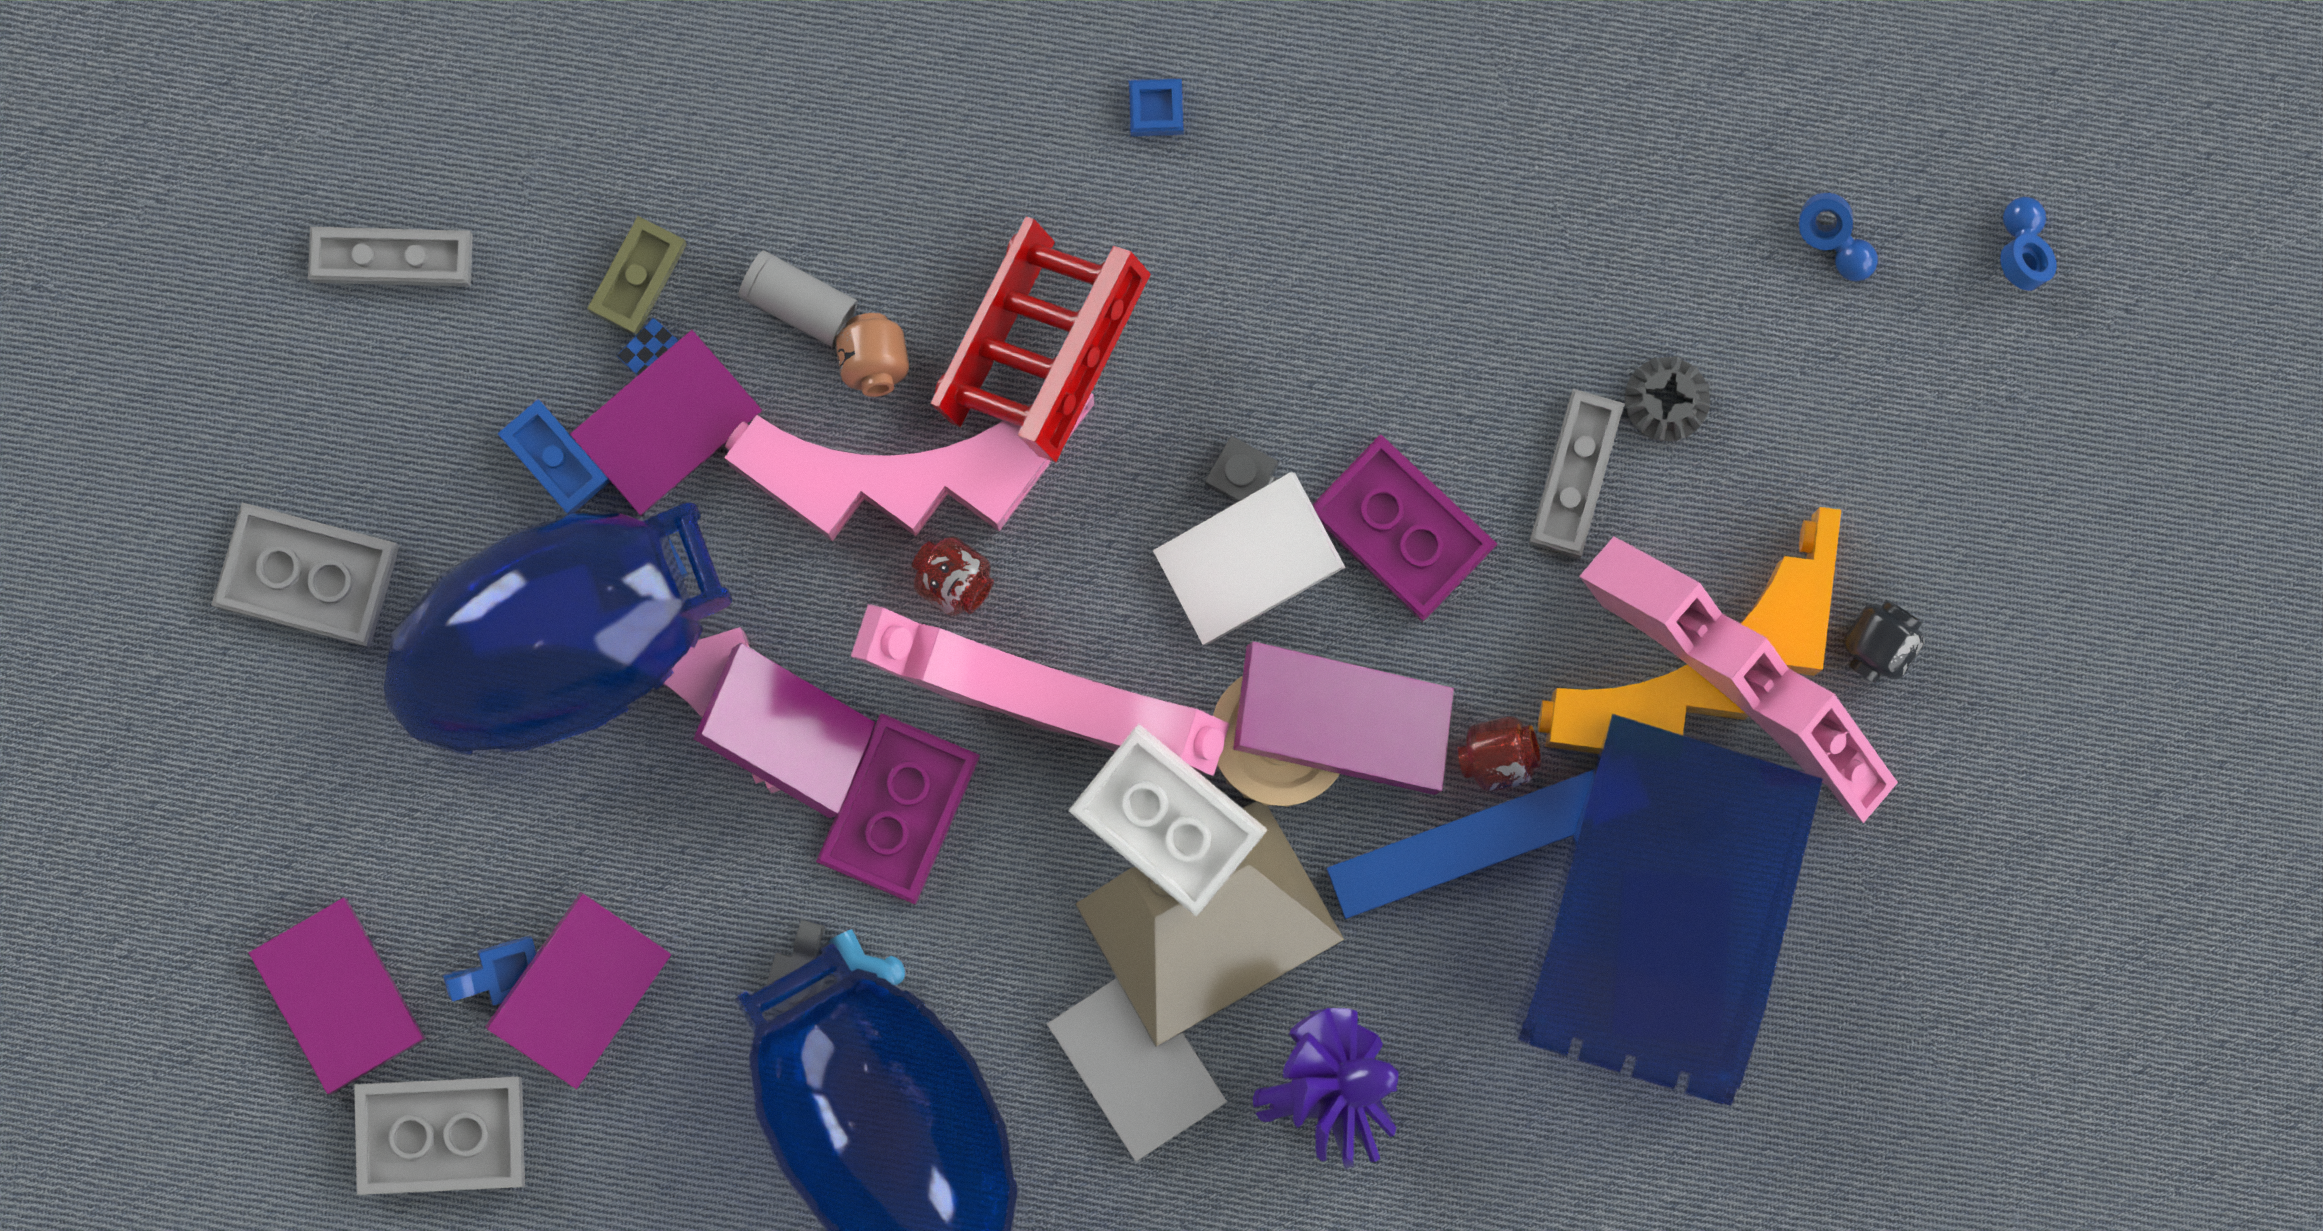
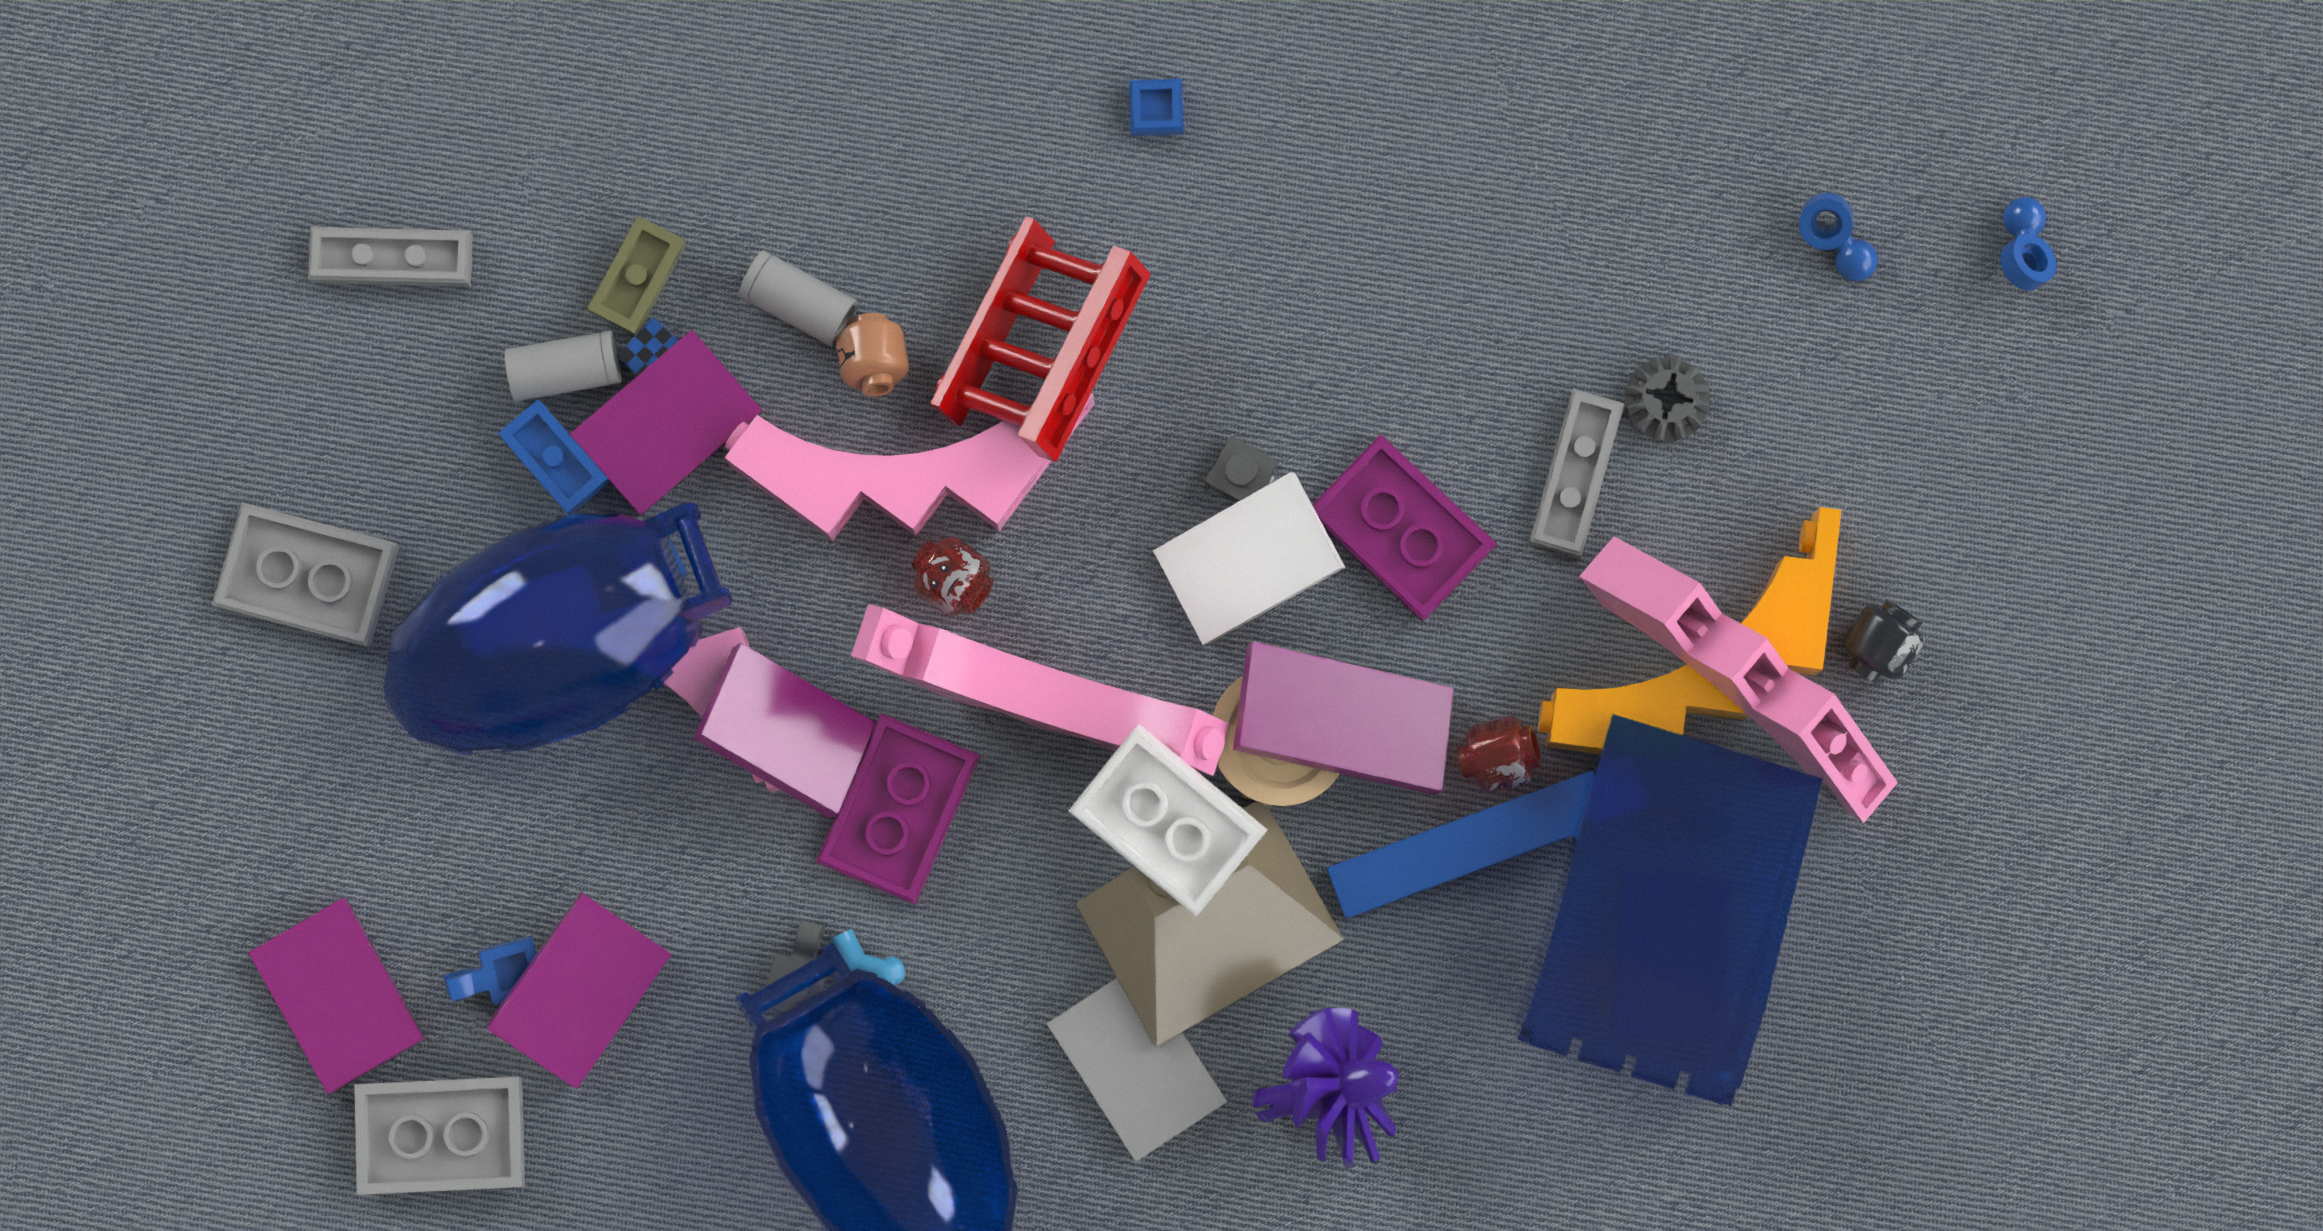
(562, 366): none -> light grey pin

